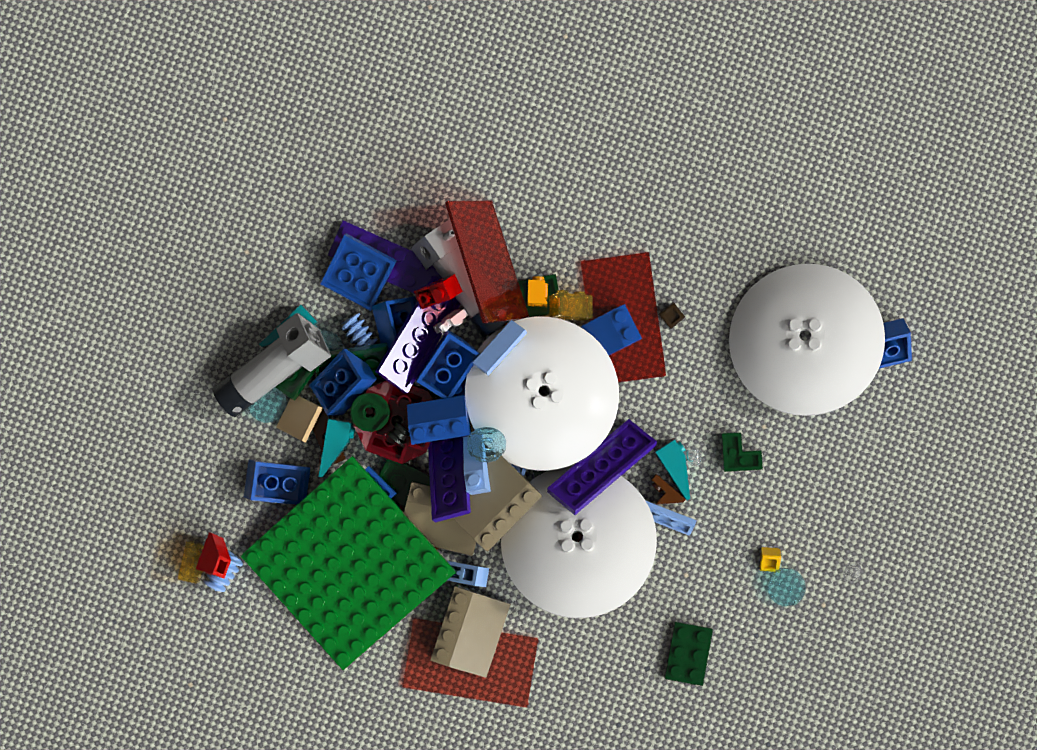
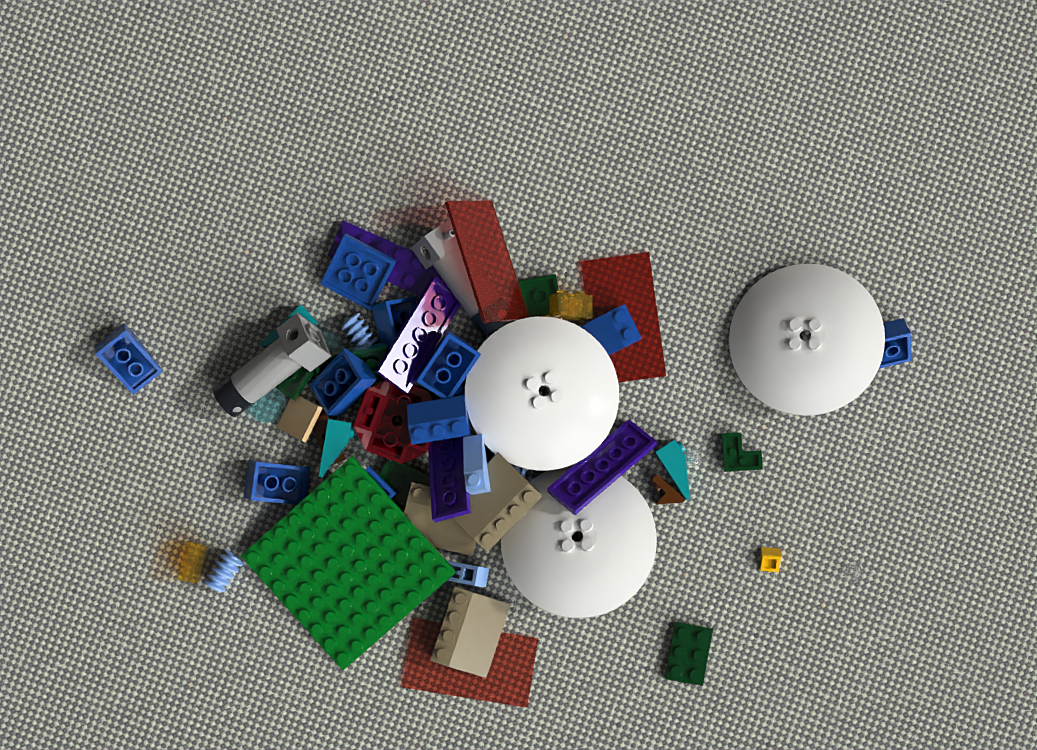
(128, 358): none -> blue slope
(214, 557): red slope -> none
(368, 401): dark green plate -> none
(398, 434): pearl dark grey wheel -> none
(438, 291): red slope -> none
(453, 319): white plate -> none
(486, 444): clear light blue tile -> none
(499, 347): light blue tile -> none
(537, 292): light orange window -> none
(671, 315): dark brown tile -> none
(671, 519): light blue tile -> none
(786, 587): clear light blue tile -> none

